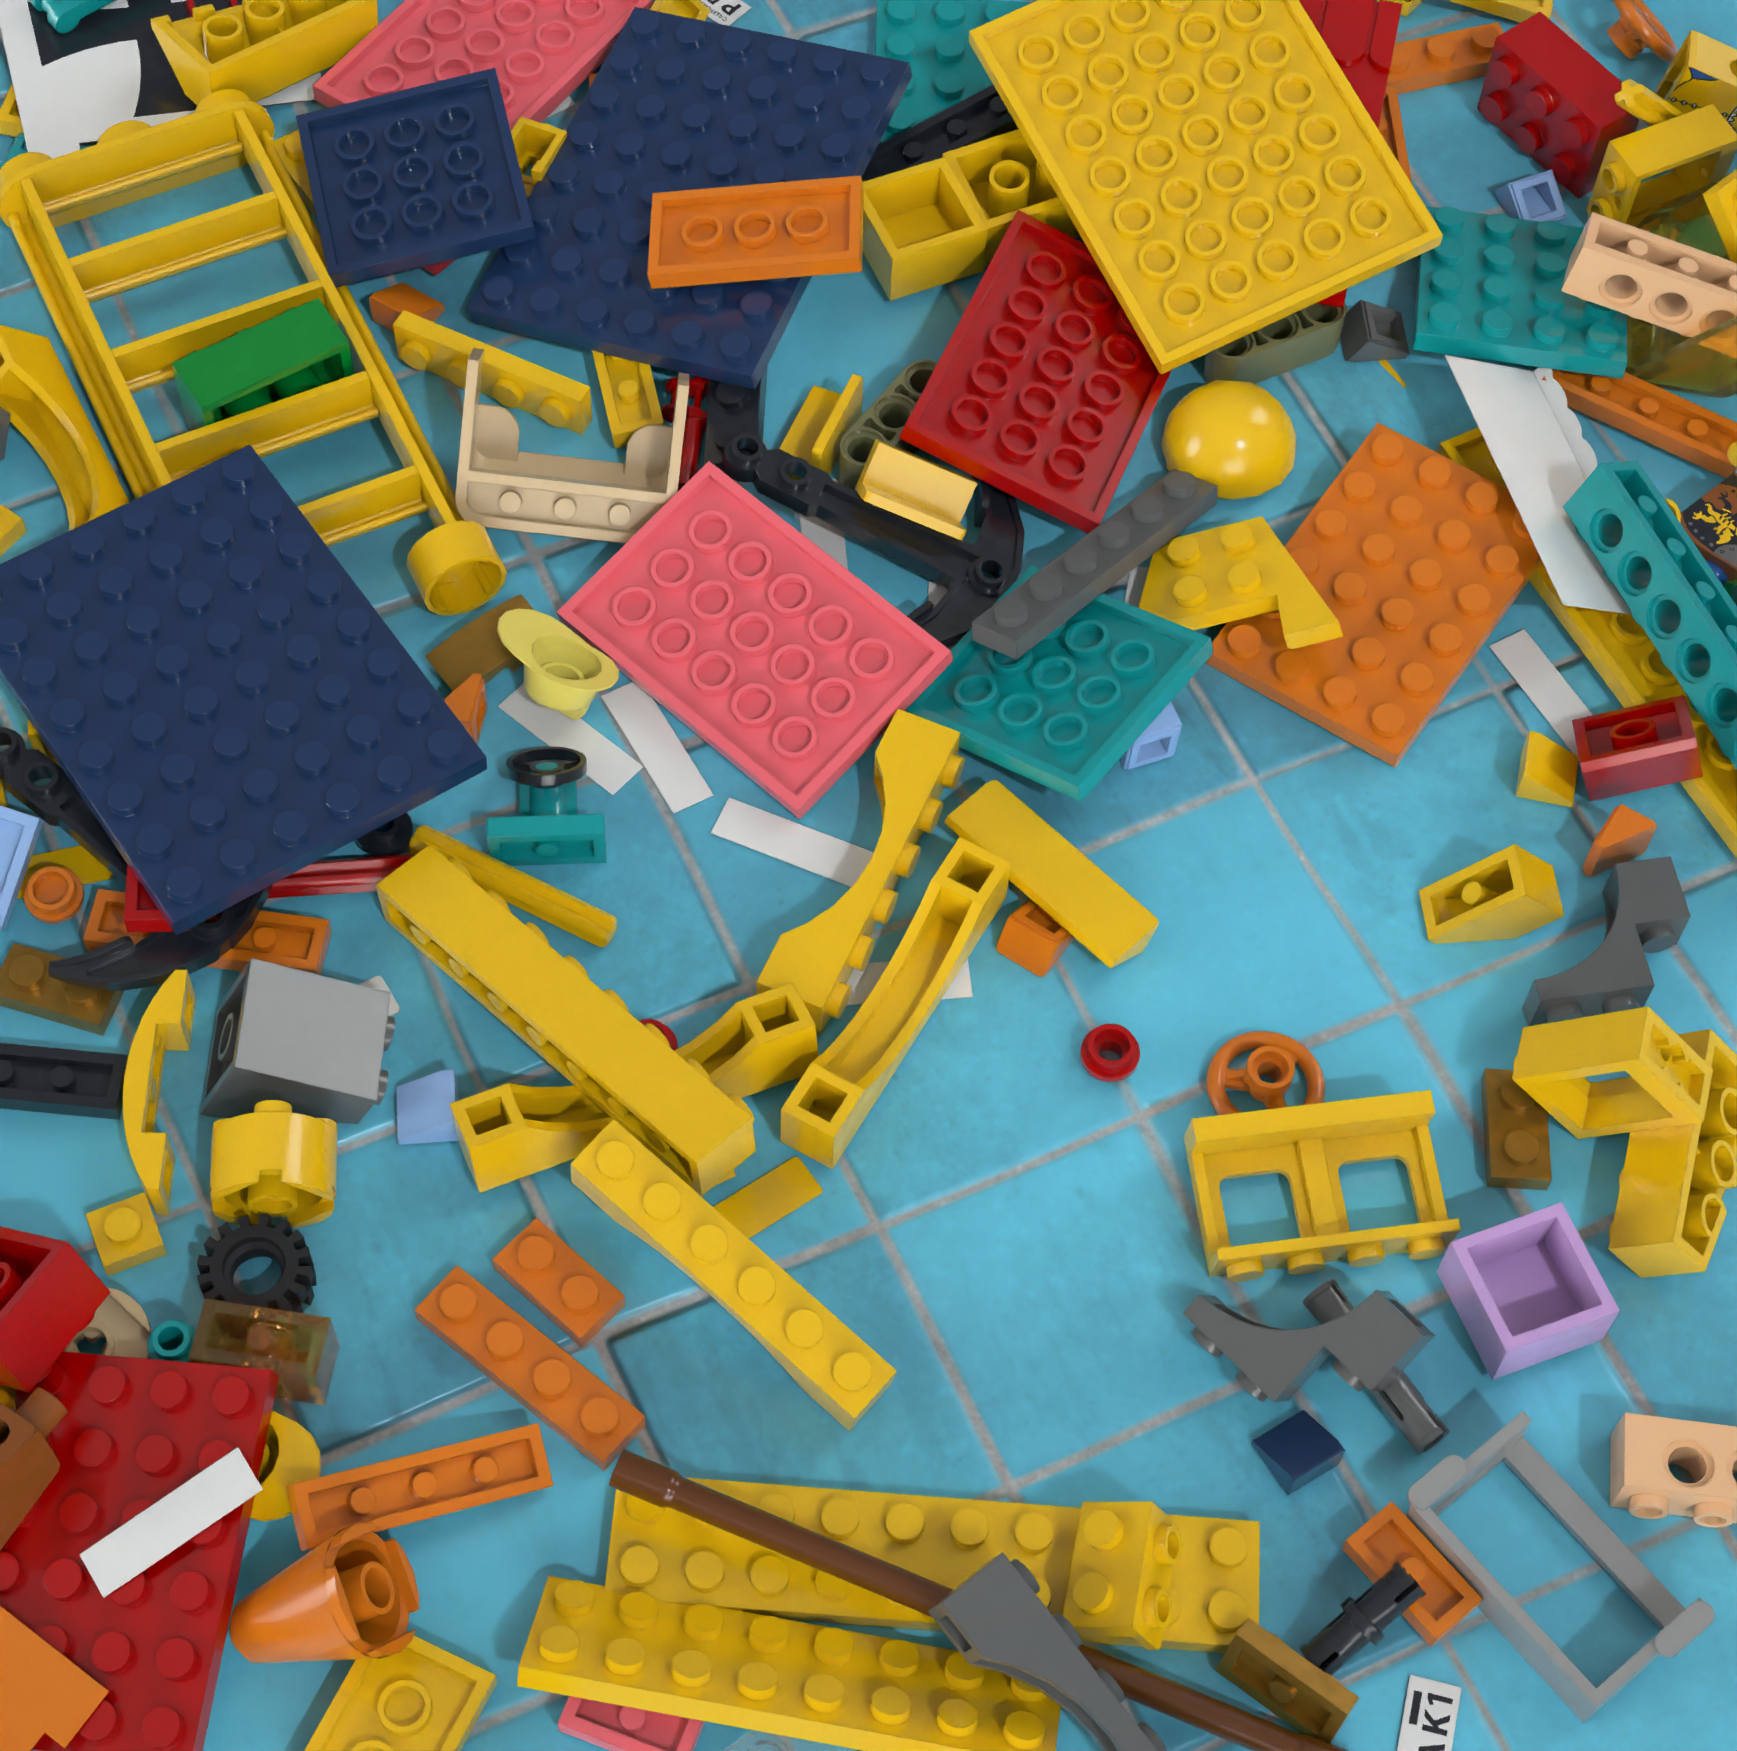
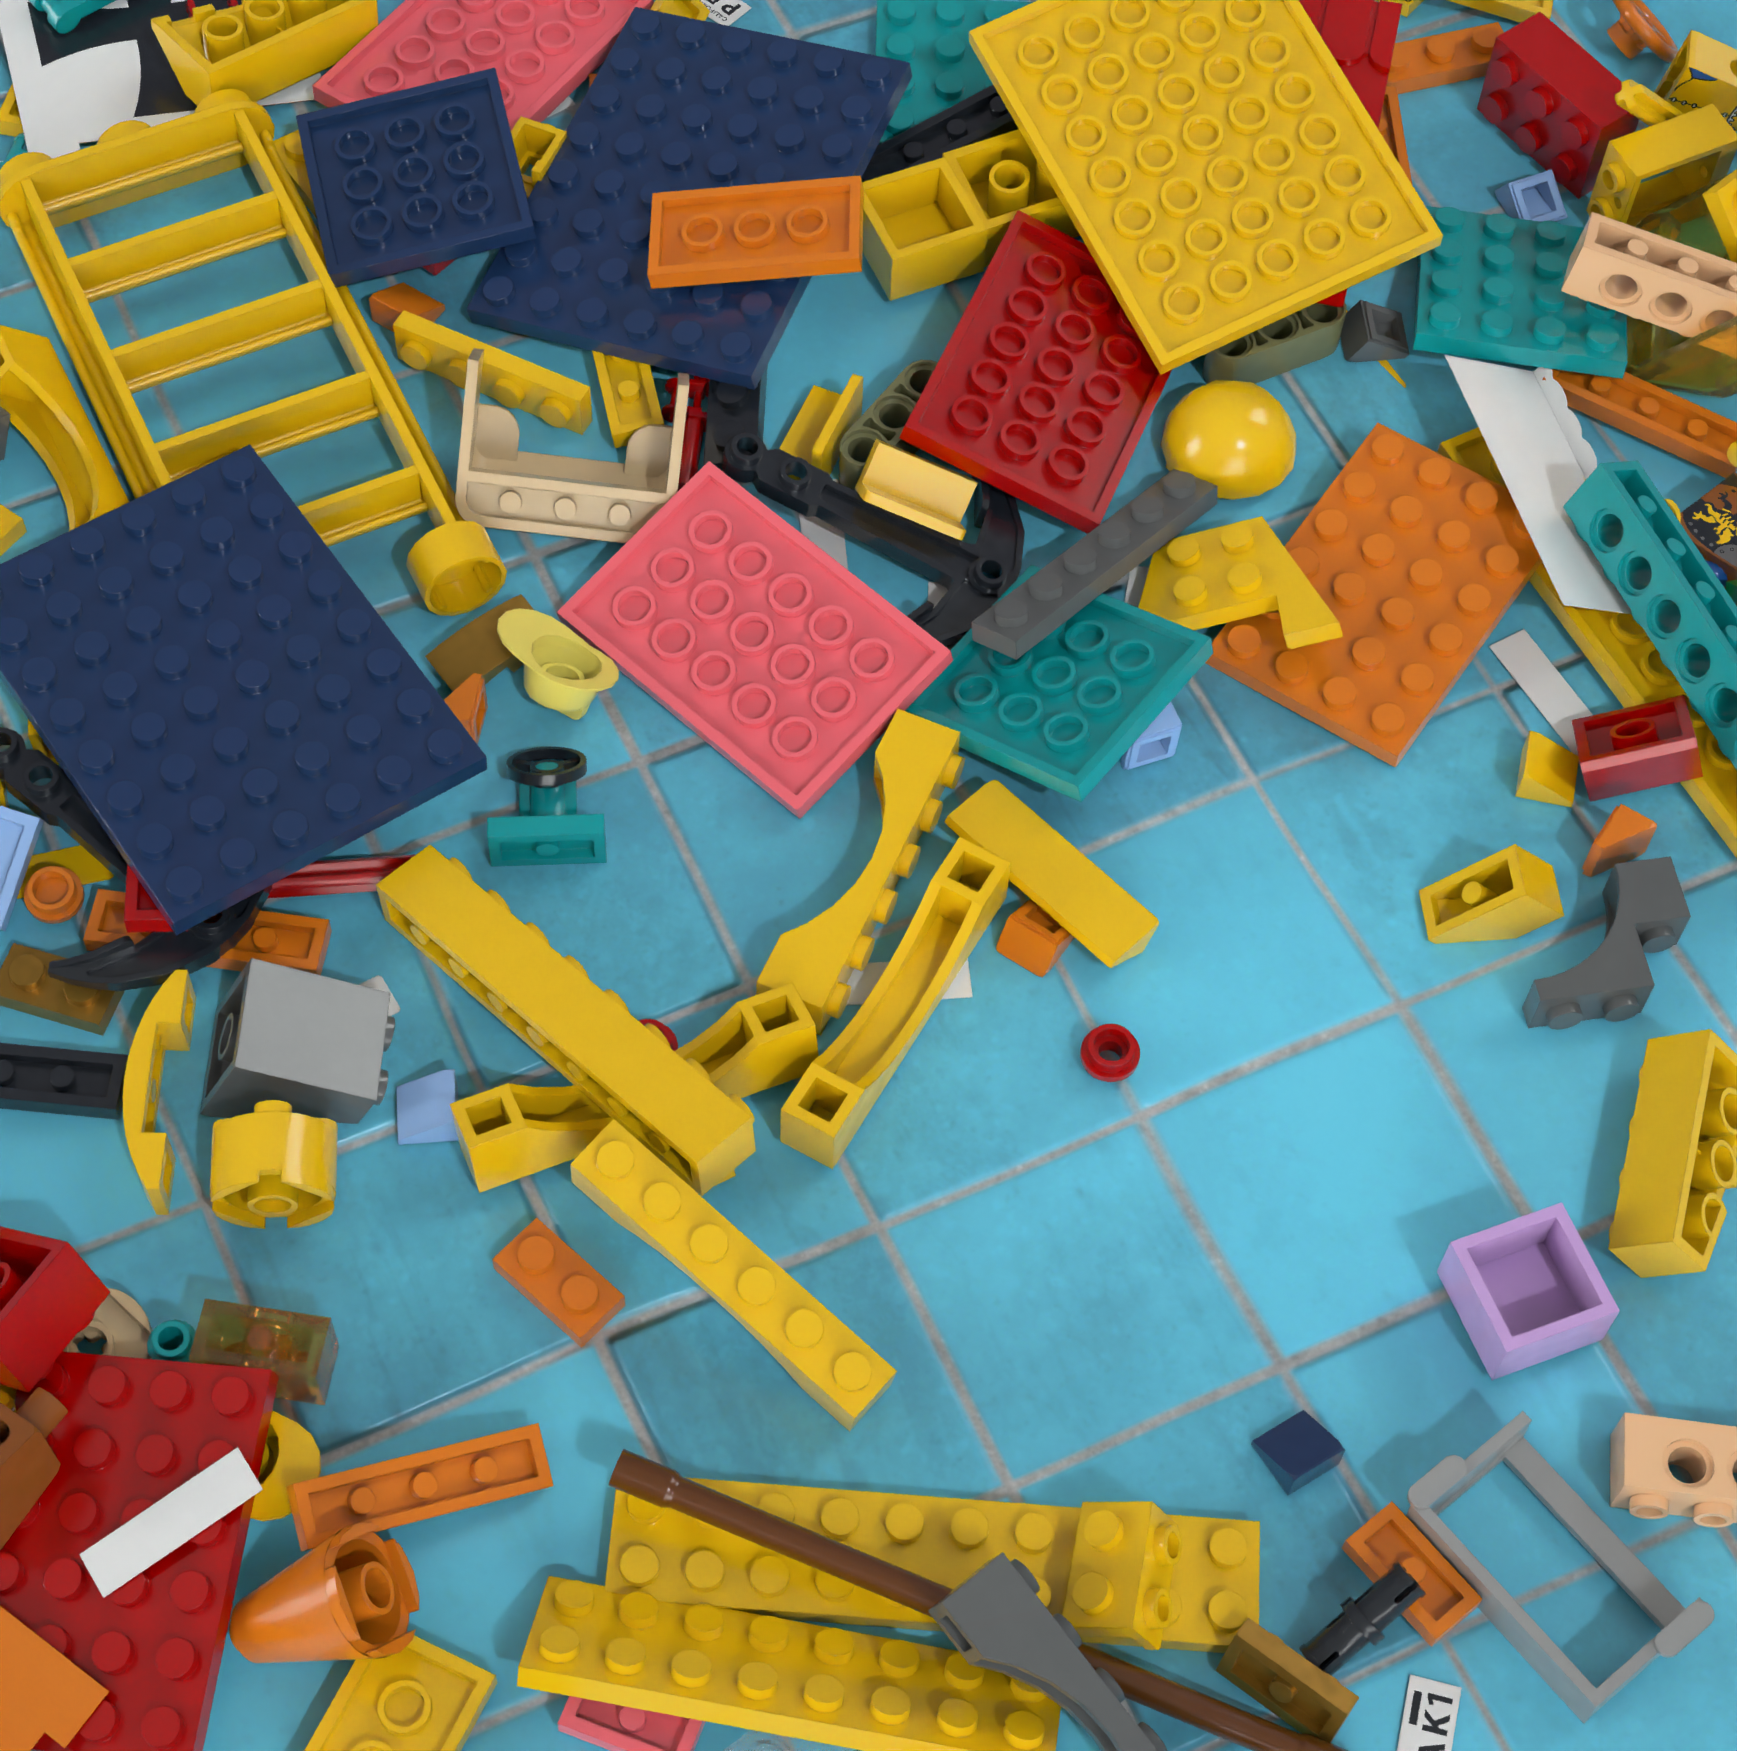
(126, 1234): yellow plate -> none
(254, 1241): black tyre -> none
(262, 365): green brick -> none
(390, 842): black plate -> none
(522, 889): yellow axle -> none
(530, 1367): orange plate -> none
(605, 761): white sticker -> none
(657, 747): white sticker -> none
(770, 1197): yellow sticker -> none
(791, 842): white sticker -> none
(1274, 1058): orange piece -> none
(1308, 1149): yellow window -> none
(1369, 1344): dark grey arch -> none
(1401, 1397): dark grey pin -> none
(1514, 1134): pearl gold plate -> none
(1665, 1085): yellow window -> none

